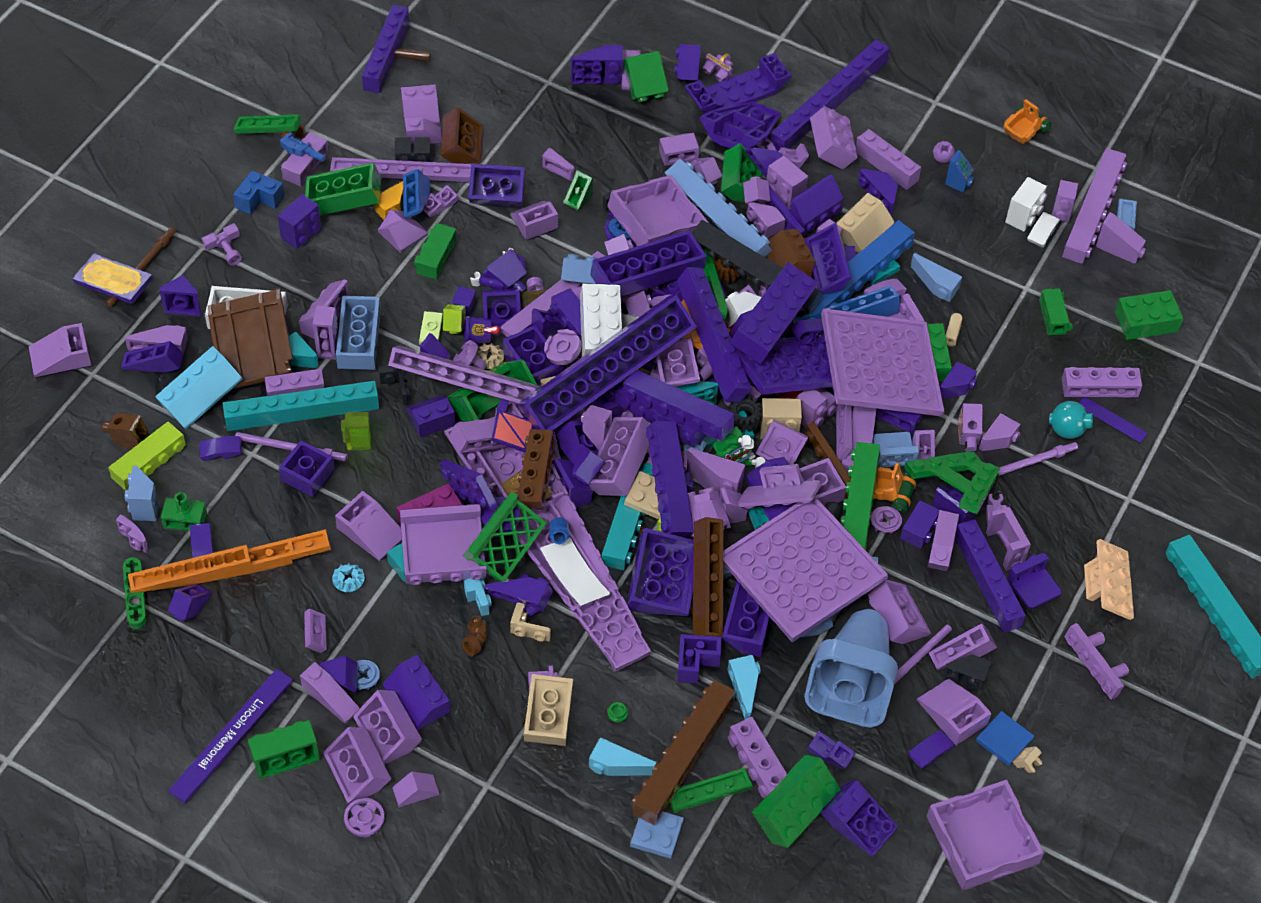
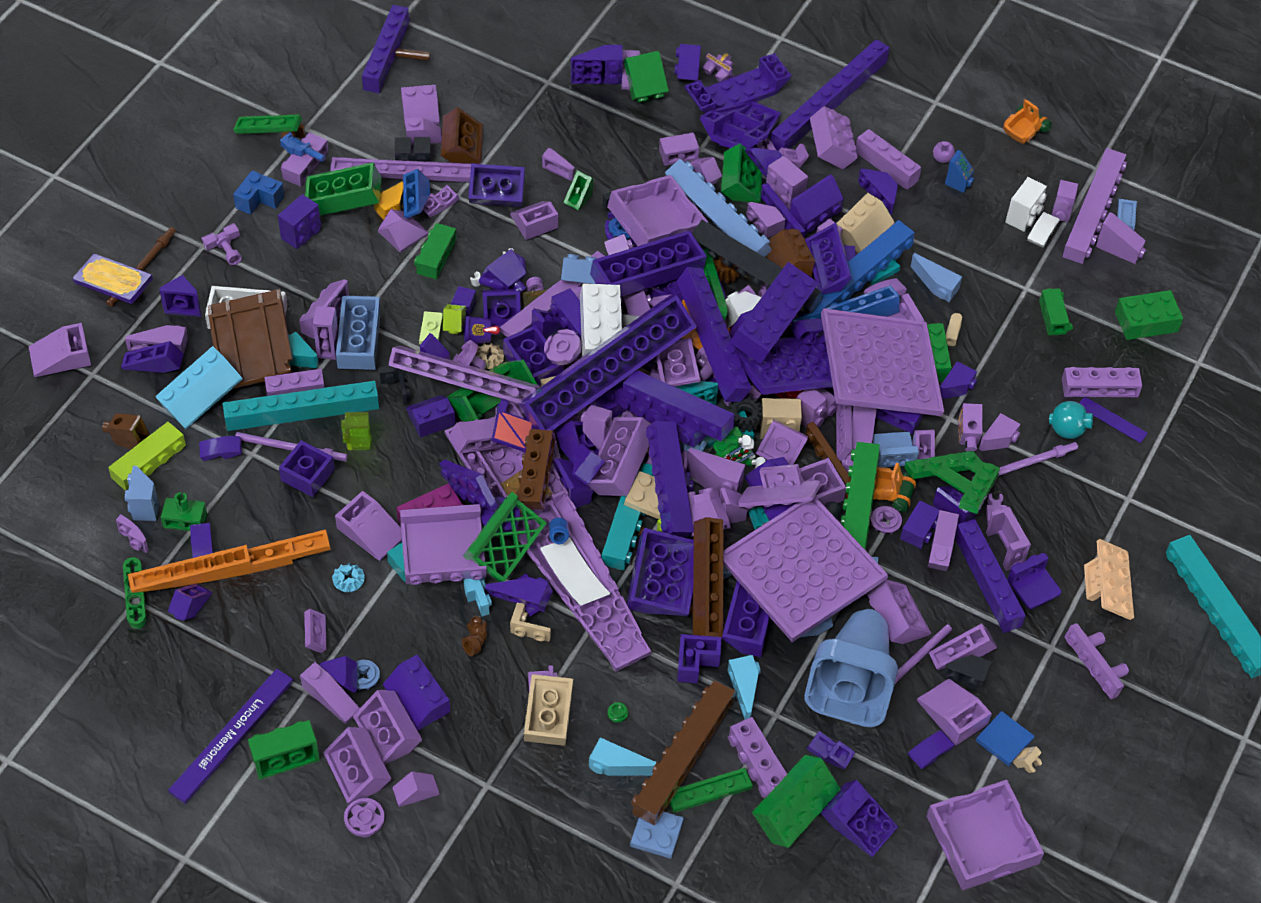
(756, 190): medium lavender brick -> none

